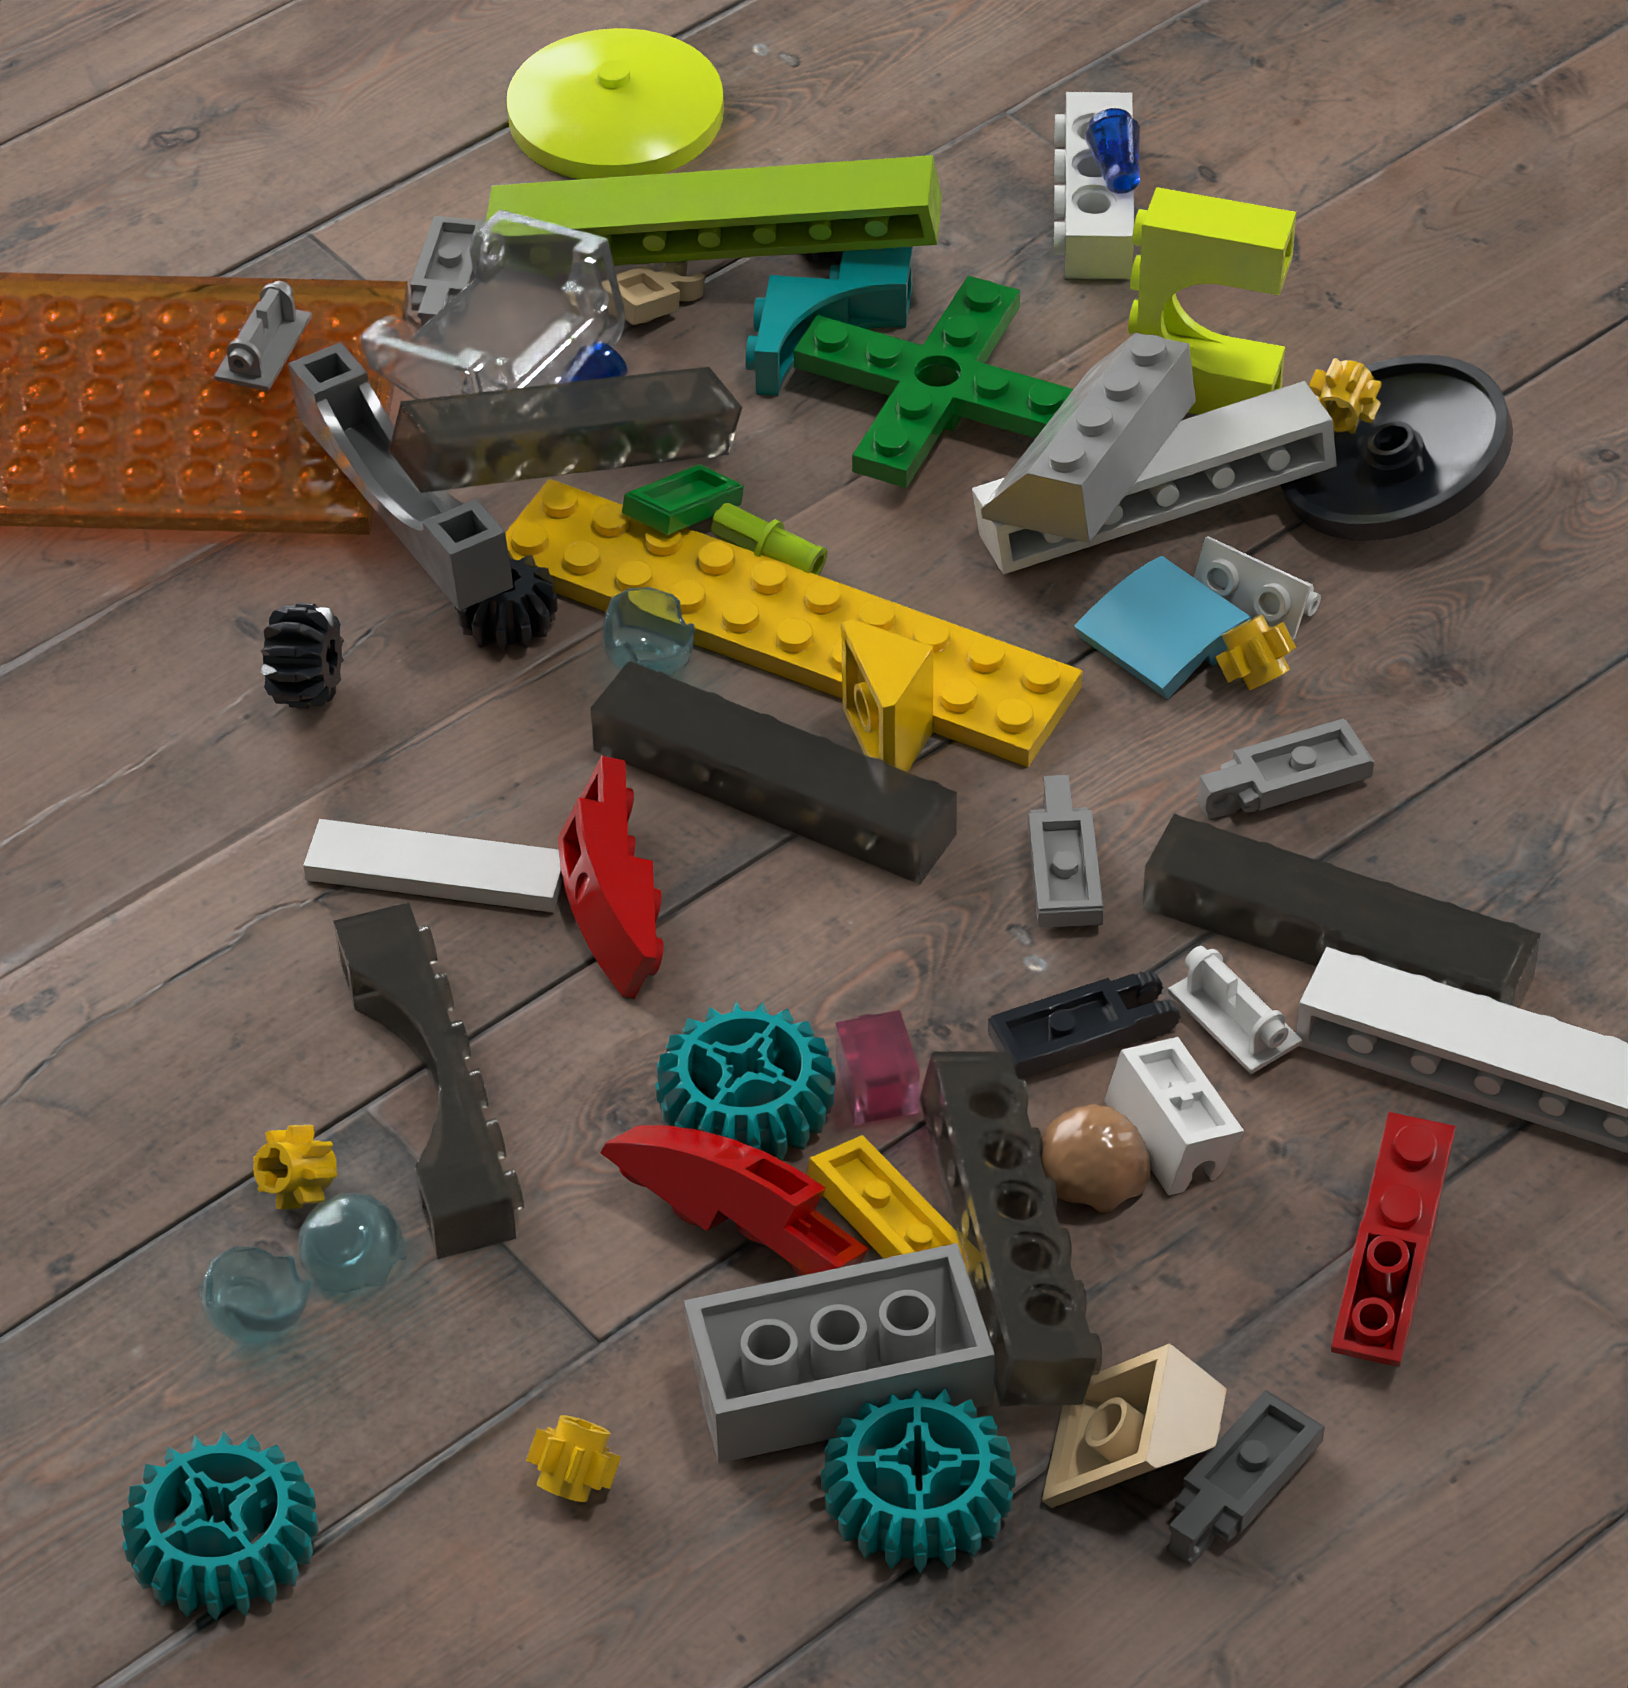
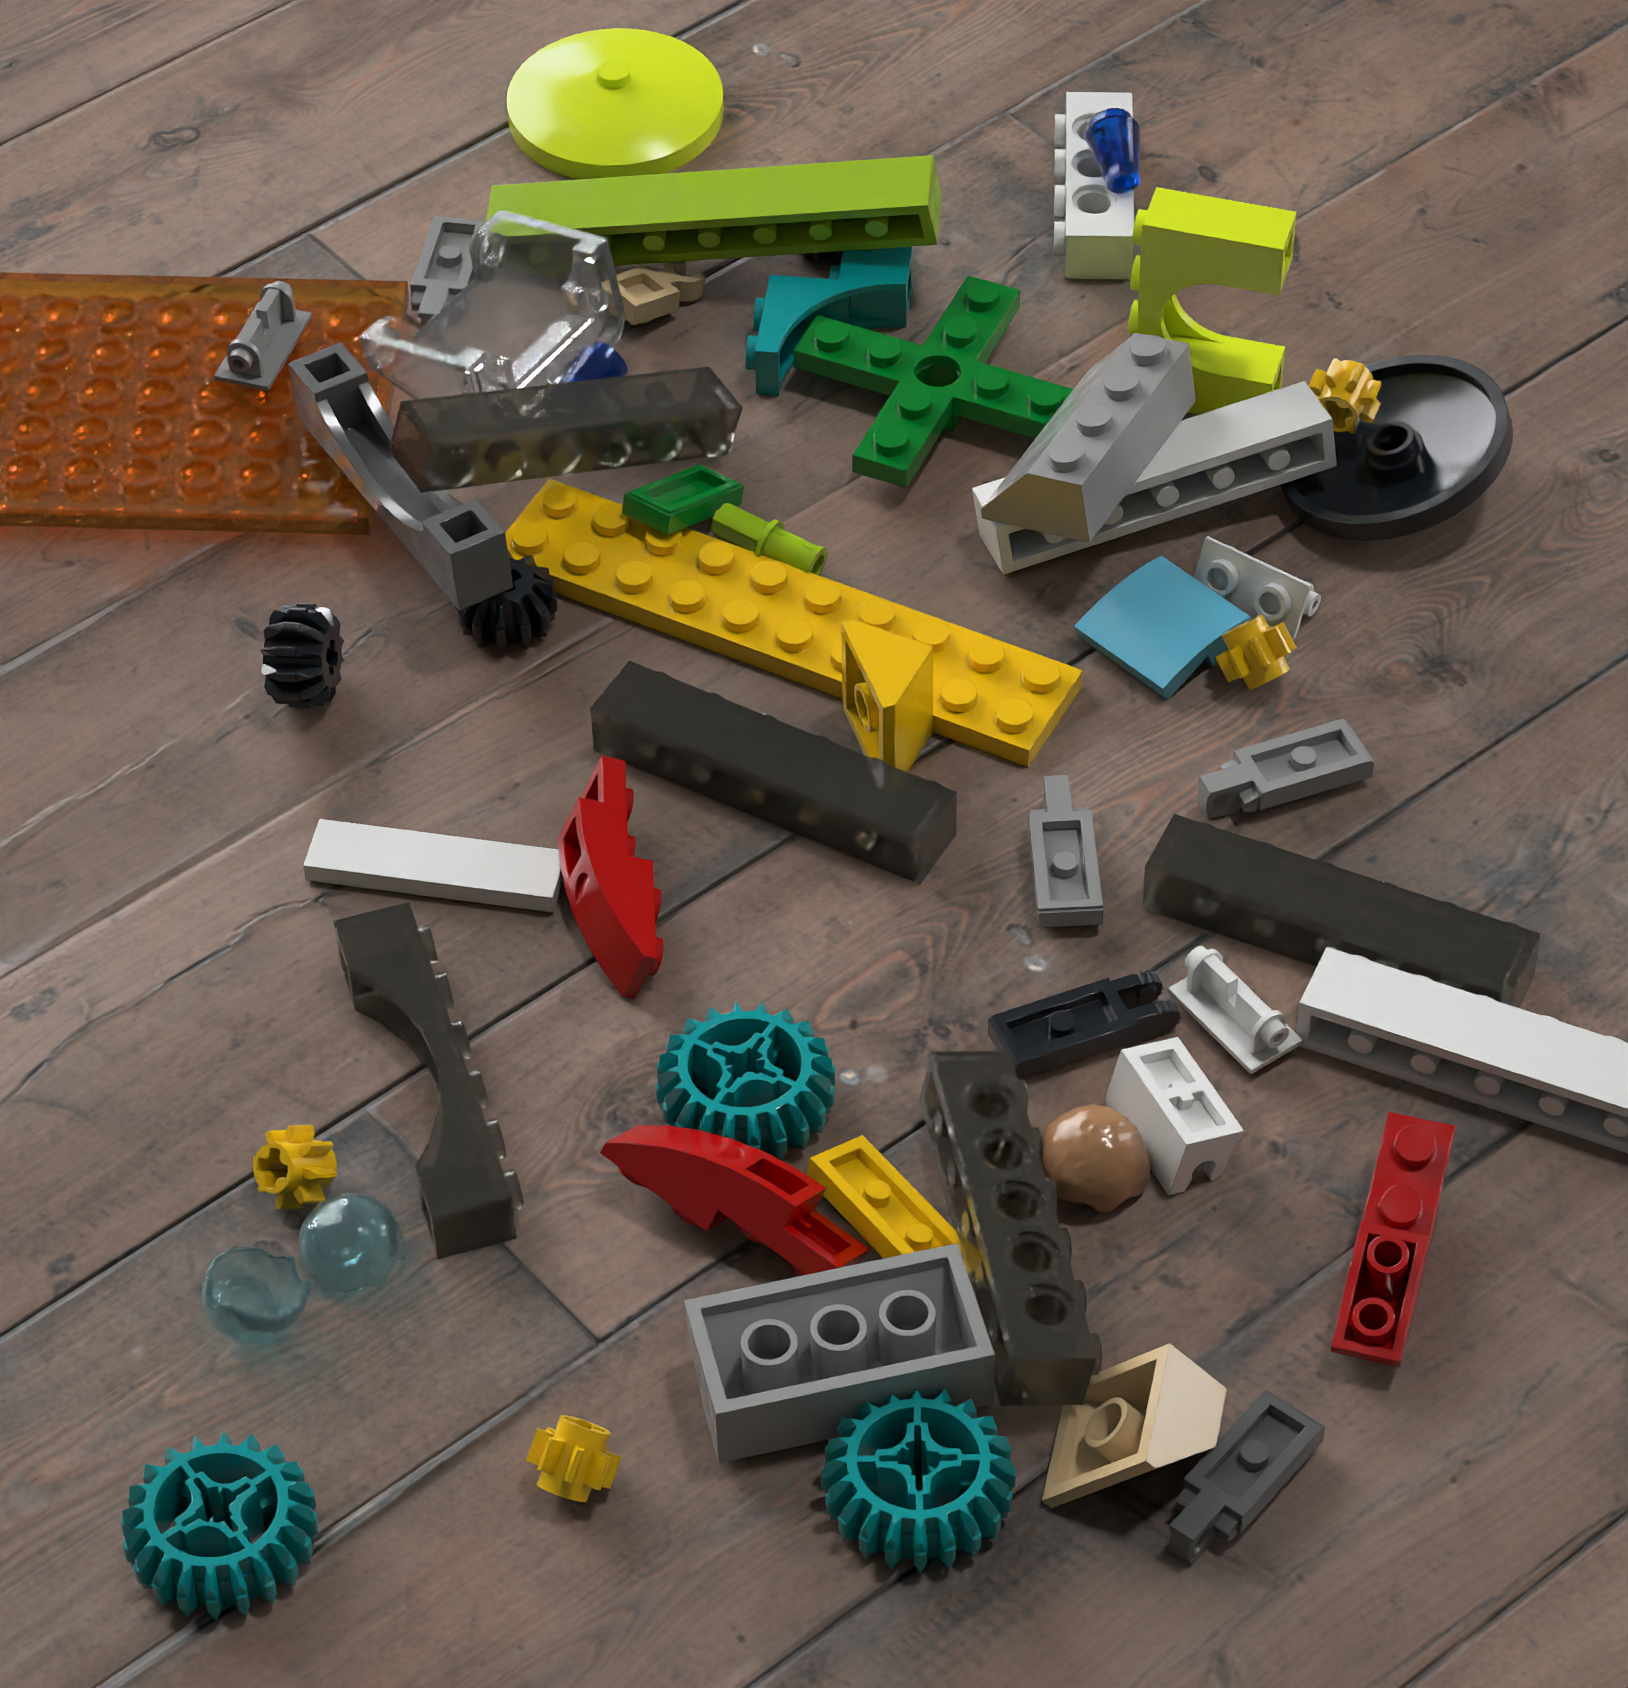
(647, 630): clear light blue hair -> none
(877, 1067): clear pink brick -> none

